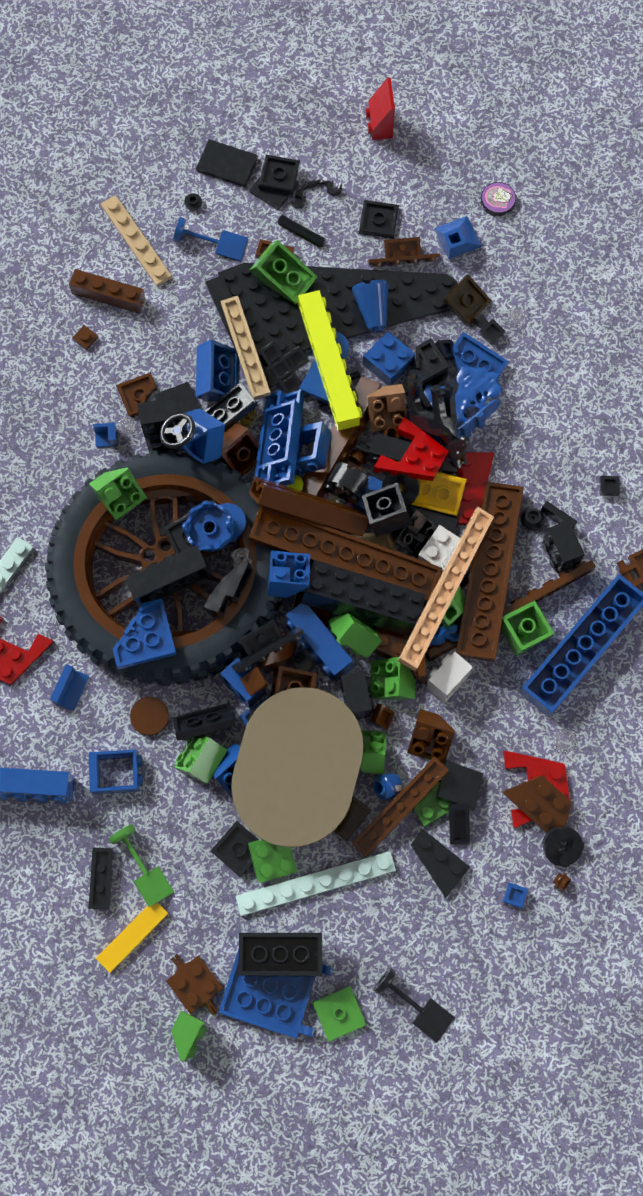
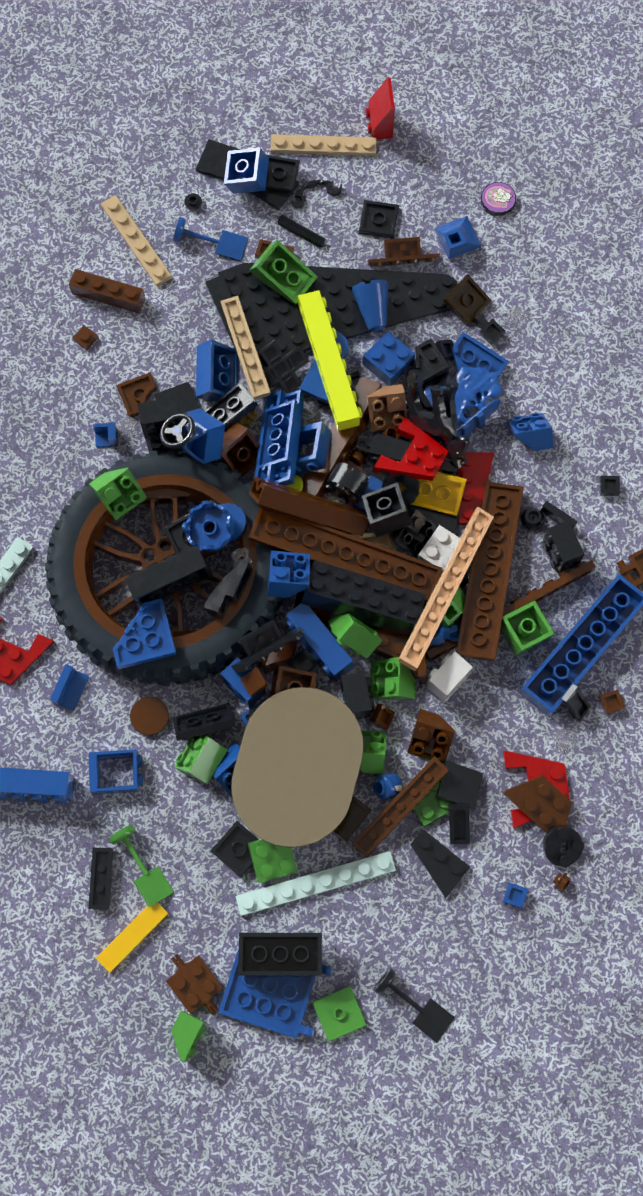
(246, 170): none -> blue brick
(323, 145): none -> tan plate
(532, 431): none -> blue slope
(576, 702): none -> black tile
(611, 702): none -> reddish brown plate

